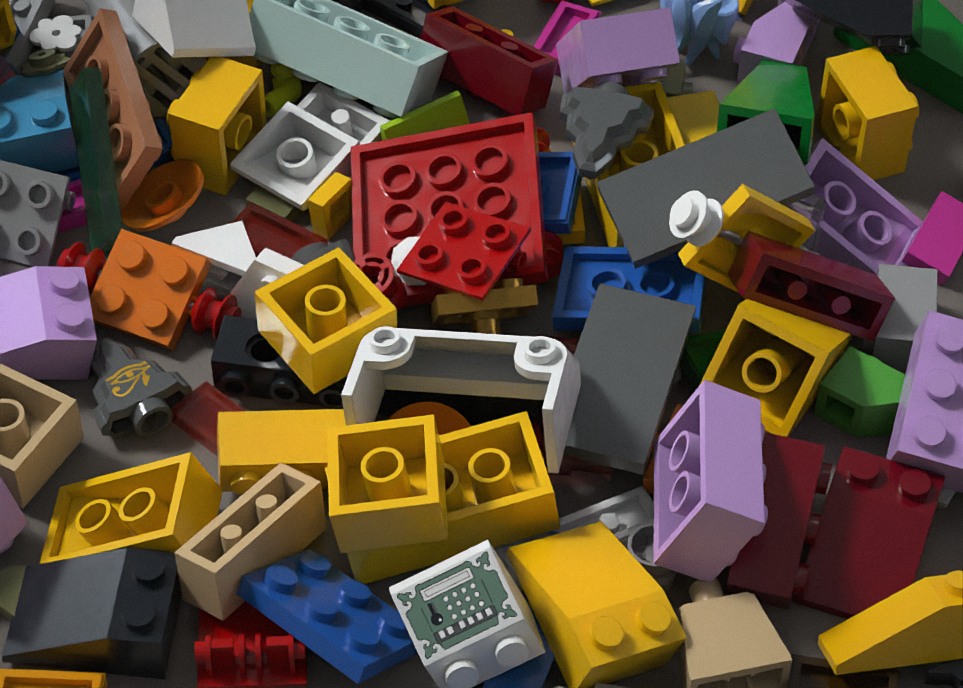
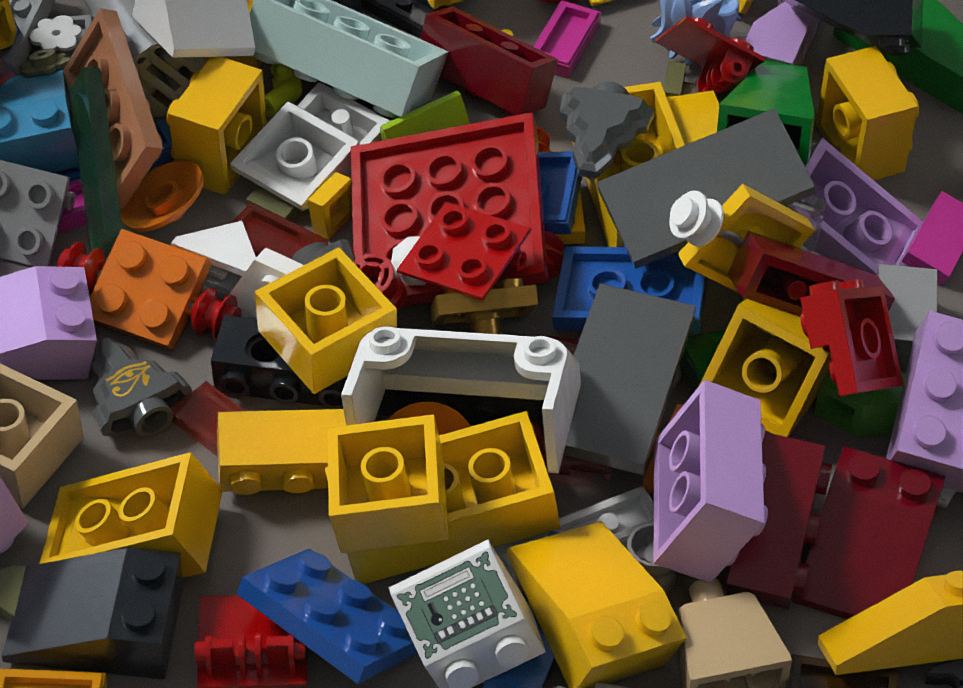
(258, 529): tan brick -> none
(619, 50): lavender brick -> none
(722, 58): none -> red hinge
(857, 331): none -> red plate

